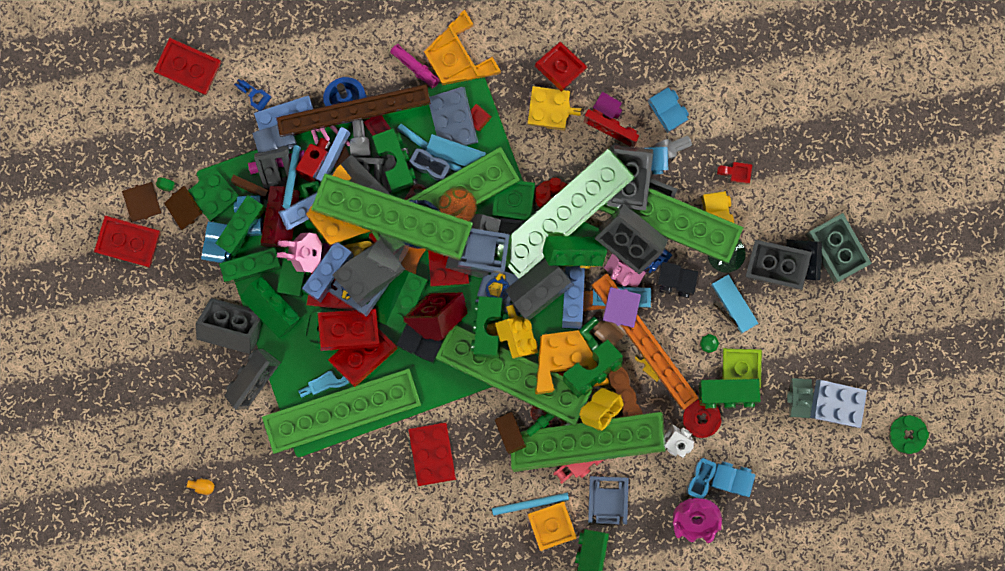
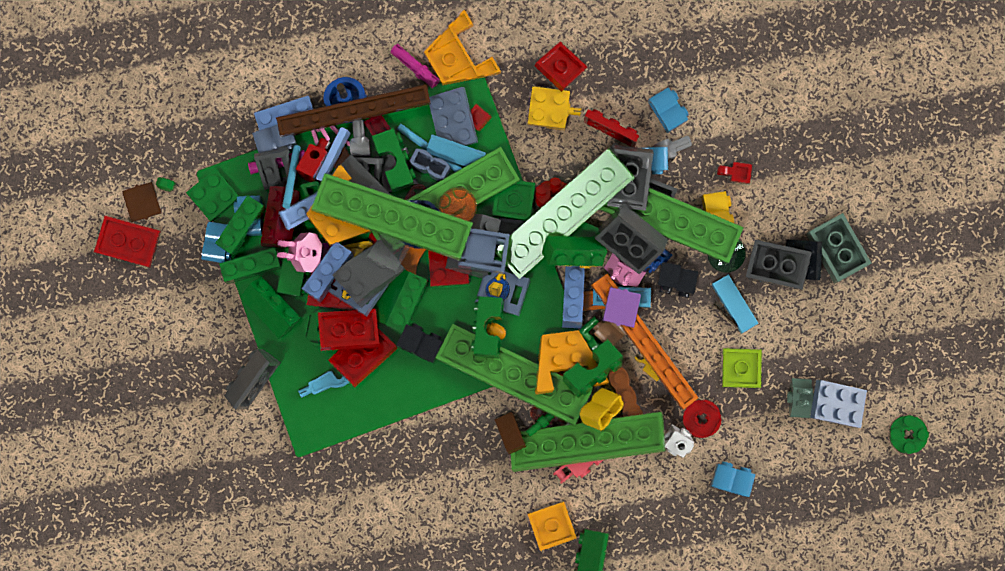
(183, 208): reddish brown piece -> none
(187, 66): red plate -> none
(201, 486): light orange cylinder -> none
(228, 326): dark grey slope -> none
(250, 187): reddish brown tile -> none
(262, 103): blue piece -> none
(341, 411): bright green plate -> none
(432, 454): red plate -> none
(437, 314): dark red slope -> none
(517, 333): yellow plate -> none
(530, 504): medium azure bar -> none
(538, 288): dark grey slope -> none
(608, 106): magenta brick -> none
(608, 503): sand blue container -> none
(691, 528): dark pink plate -> none
(699, 483): dark azure brick -> none
(709, 343): green tile -> none
(729, 393): green brick -> none

